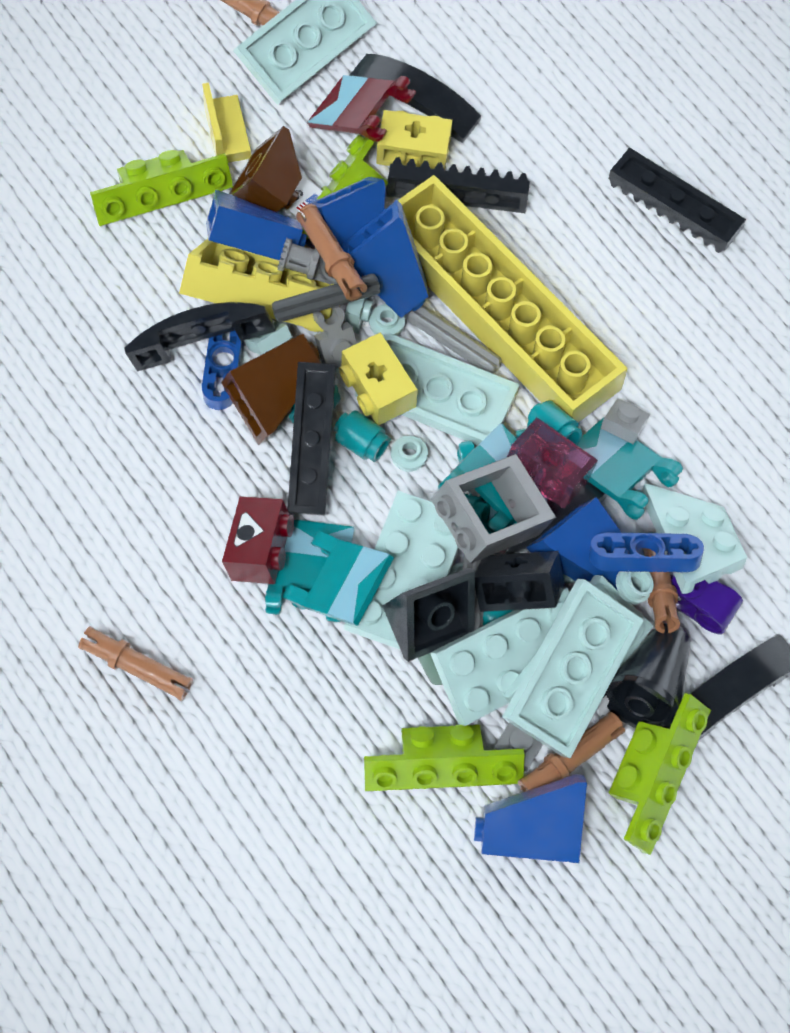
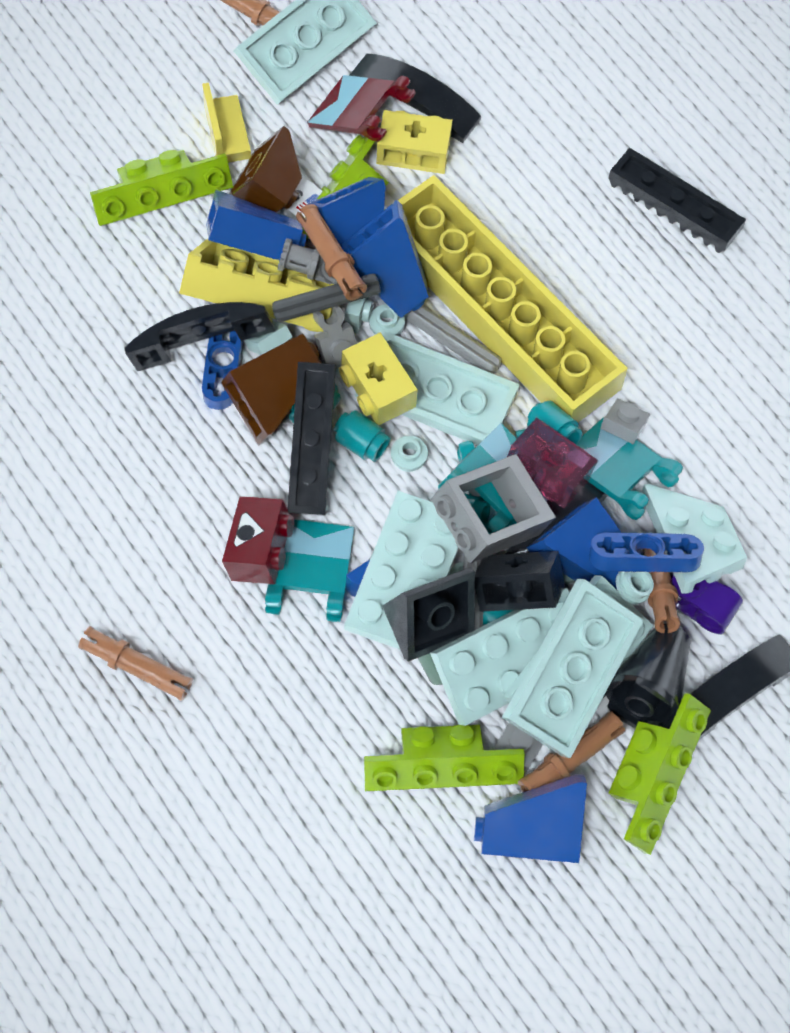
(344, 582): teal flag -> none
(471, 189): black gear -> none

